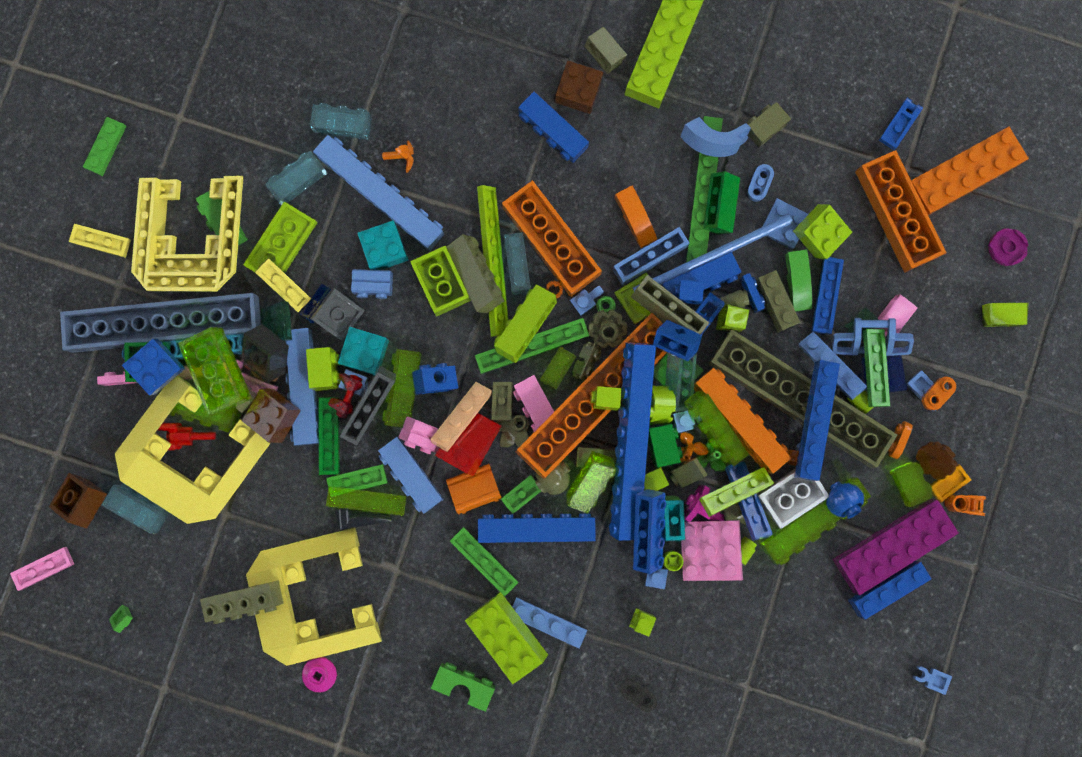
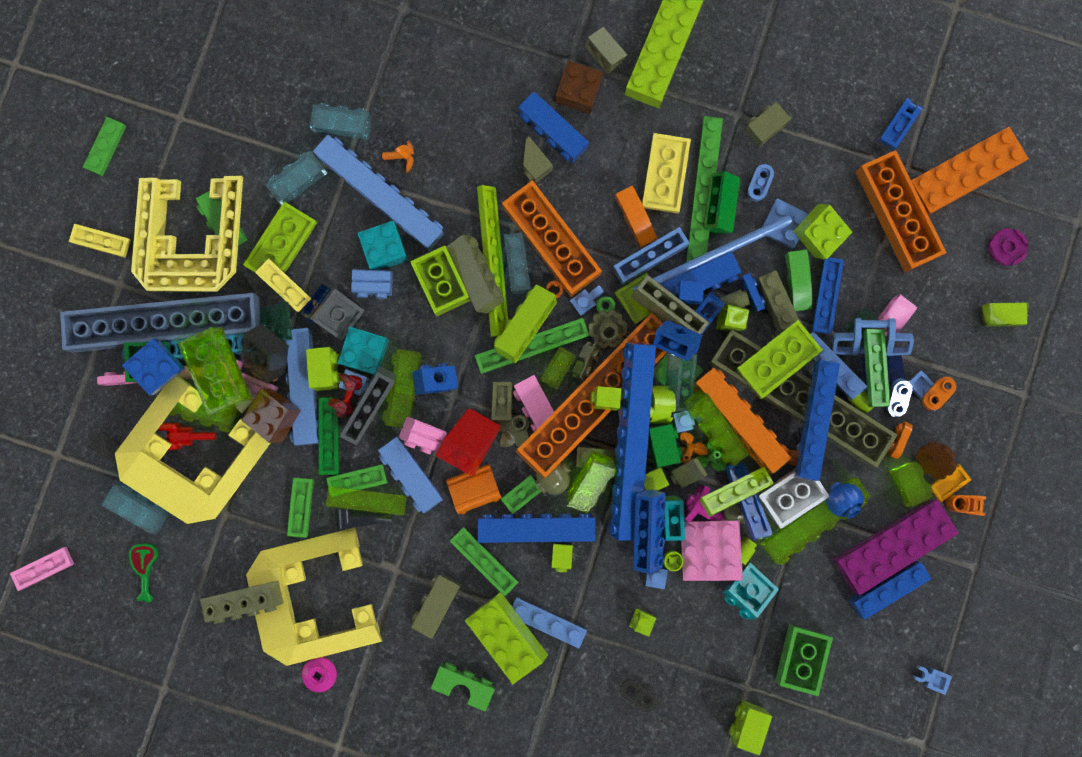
(77, 500): reddish brown brick -> none
(120, 618): bright green plate -> none
(141, 559): none -> green piece
(300, 507): none -> bright green plate
(435, 605): none -> olive brick
(461, 416): light nougat plate -> none
(535, 163): none -> olive slope
(562, 557): none -> lime brick
(666, 173): none -> light yellow plate
(713, 142): medium blue arch -> none
(750, 727): none -> lime brick
(751, 593): none -> teal plate
(779, 359): none -> lime plate
(803, 660): none -> bright green brick
(899, 398): none -> plate

